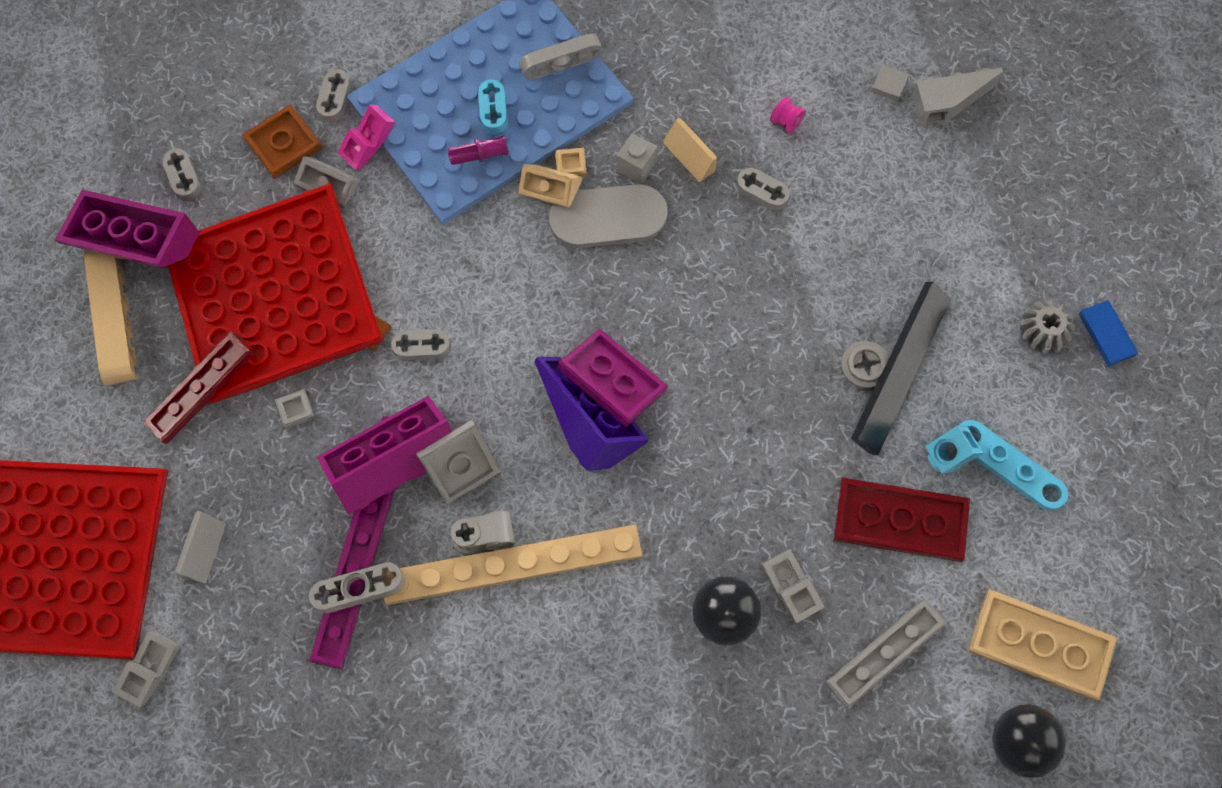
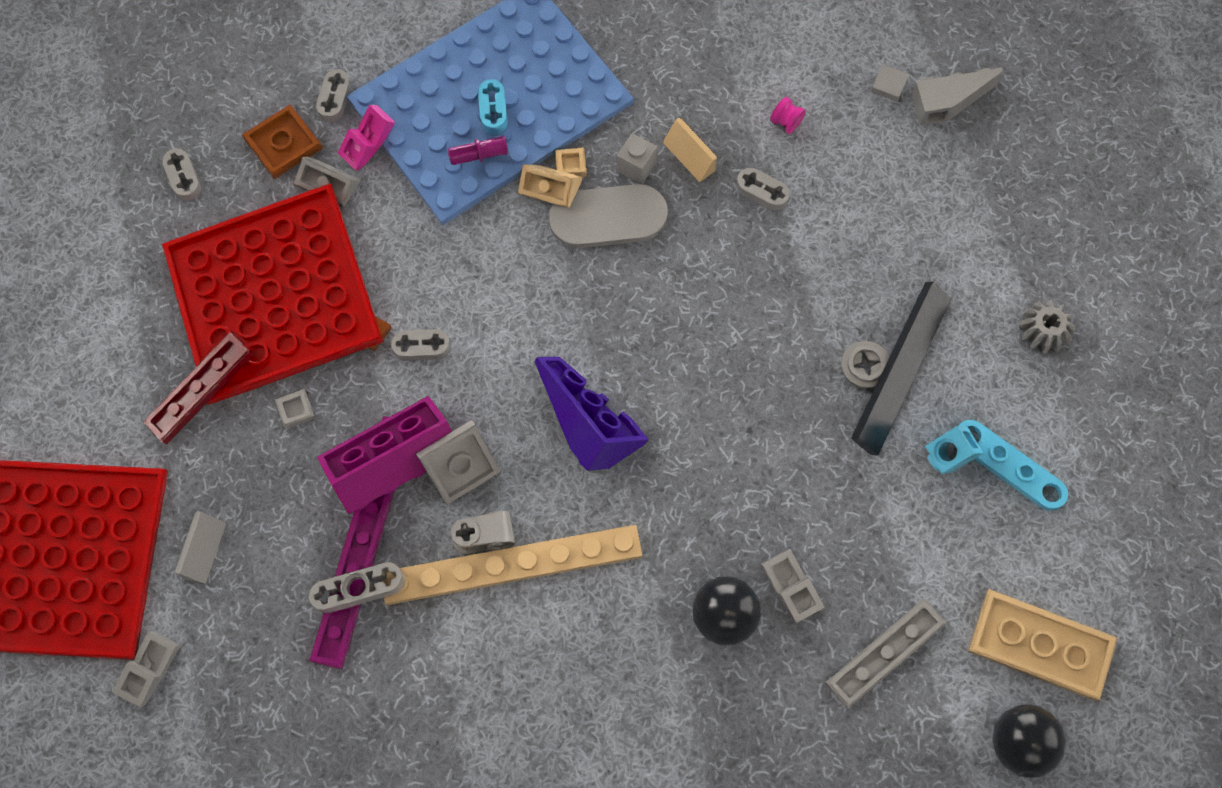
(109, 318): tan beam -> none
(128, 230): magenta slope -> none
(560, 56): light grey beam -> none
(612, 377): magenta tile -> none
(902, 519): dark red tile -> none
(1108, 333): blue tile -> none

